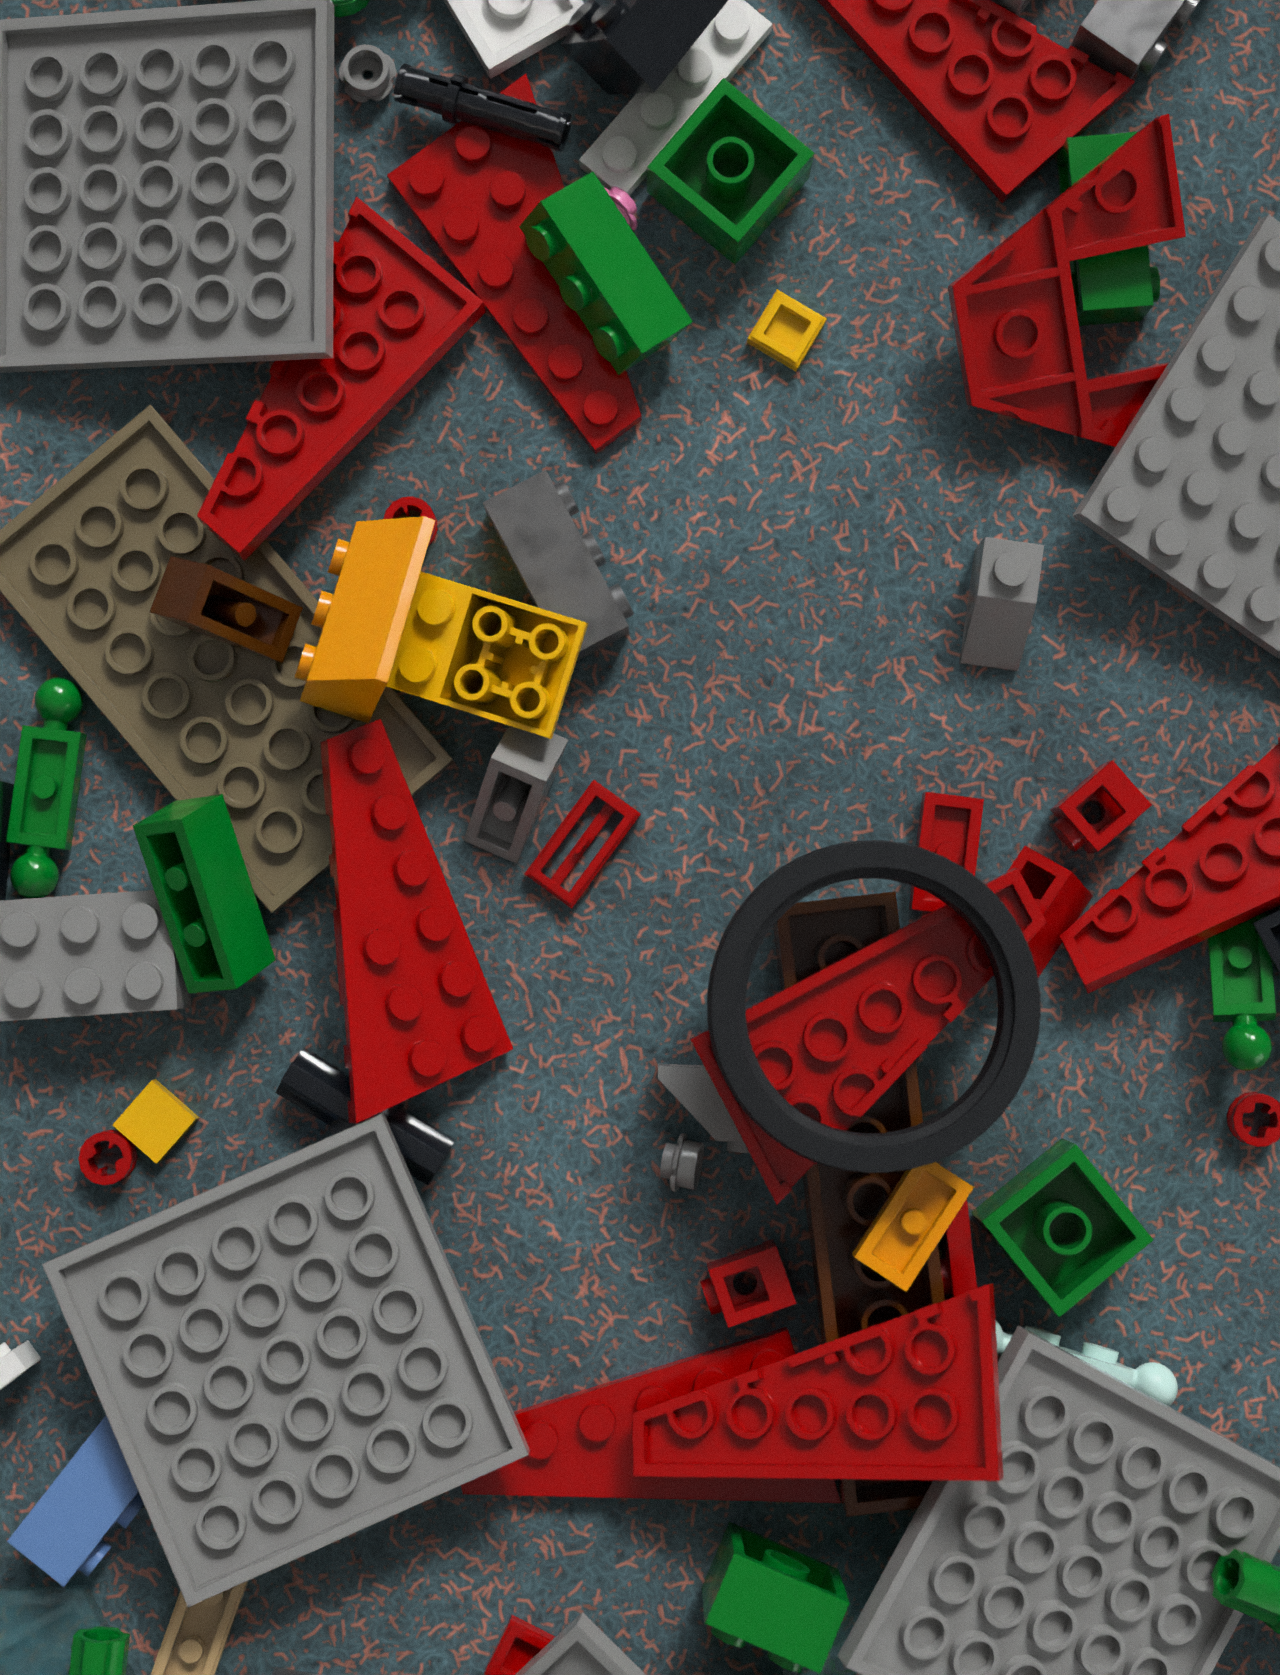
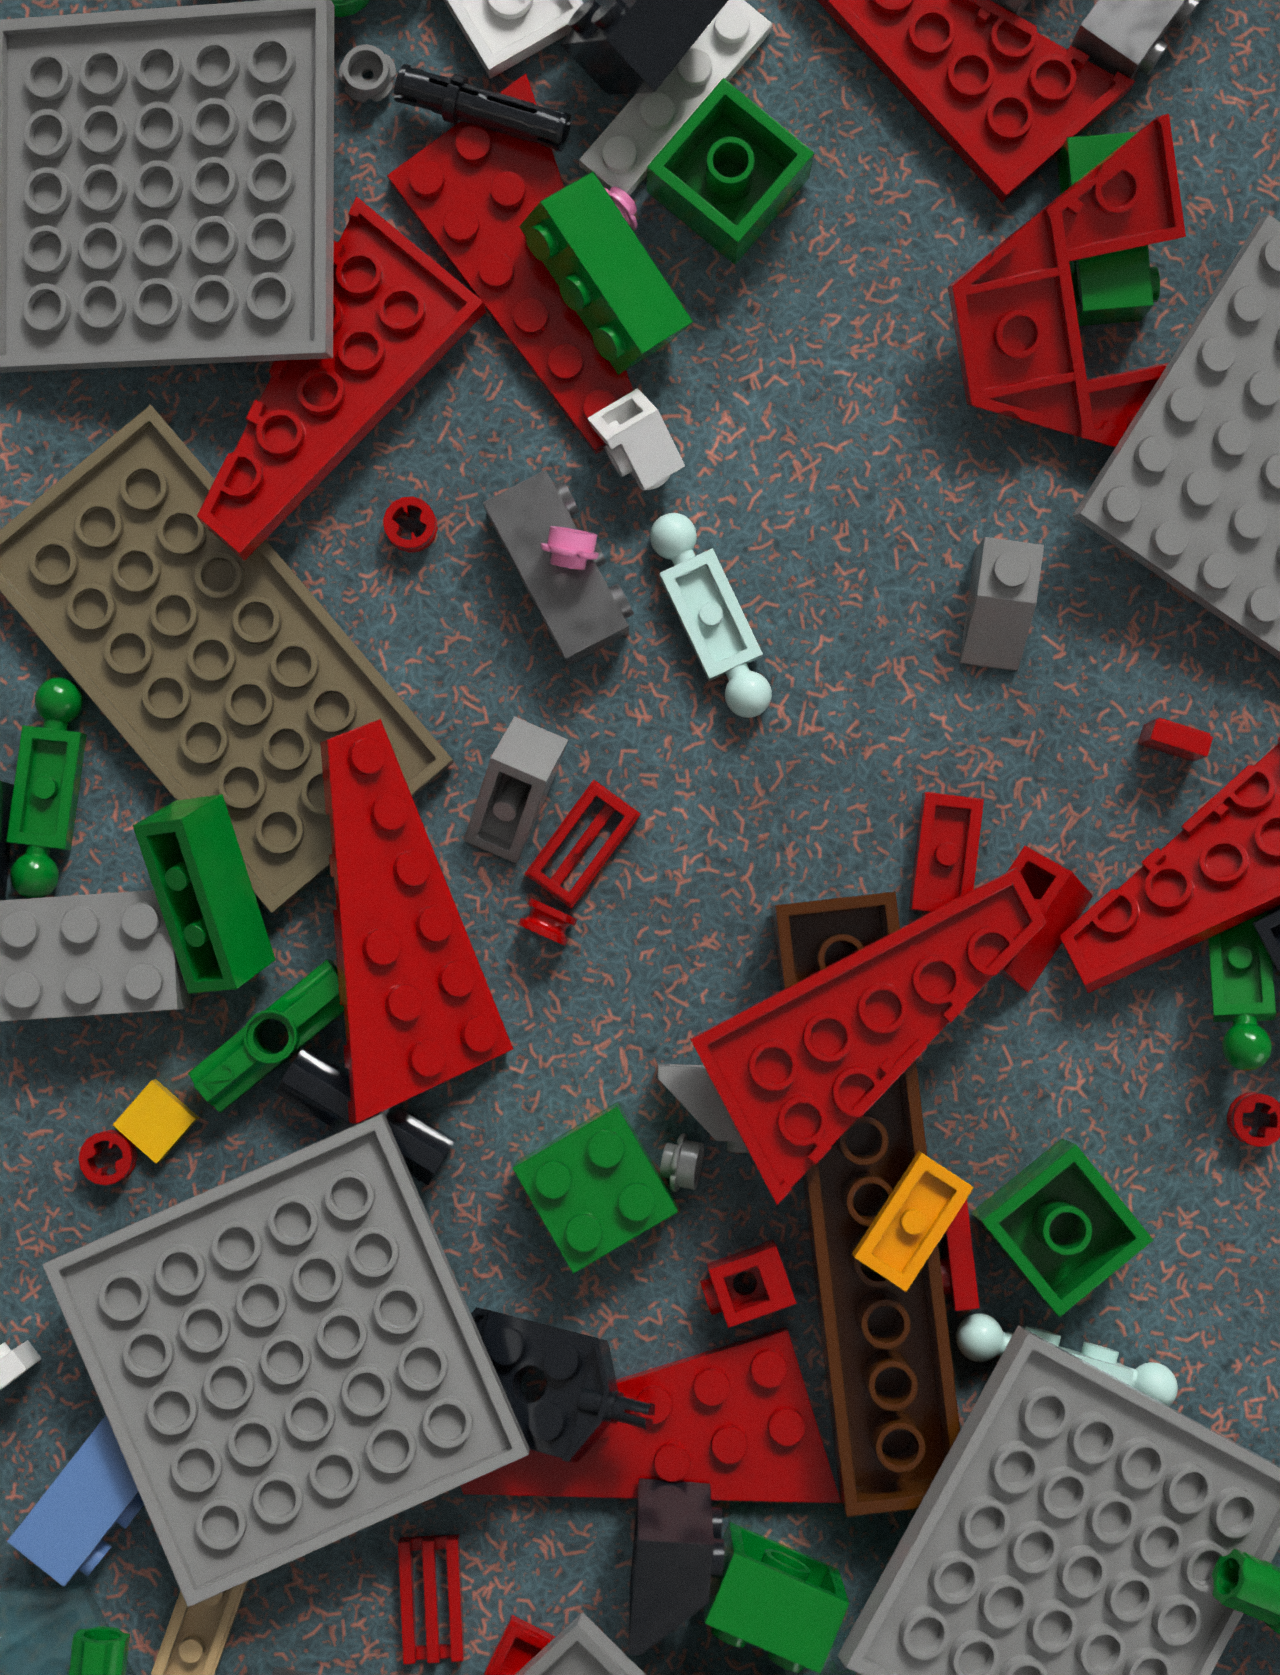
(226, 608): reddish brown slope -> none
(246, 1059): none -> green piece
(363, 615): light orange slope -> none
(433, 1650): none -> red tile
(486, 654): yellow slope -> none
(547, 921): none -> red bush
(570, 547): none -> bright pink plate
(579, 1377): none -> black plate
(595, 1187): none -> green brick
(637, 440): none -> white brick
(672, 1558): none -> black slope
(710, 615): none -> light aqua plate
(786, 330): yellow tile -> none
(871, 1406): red wing -> none
(1016, 1020): black tyre -> none
(1117, 800): red brick -> none
(1175, 739): none -> red tile

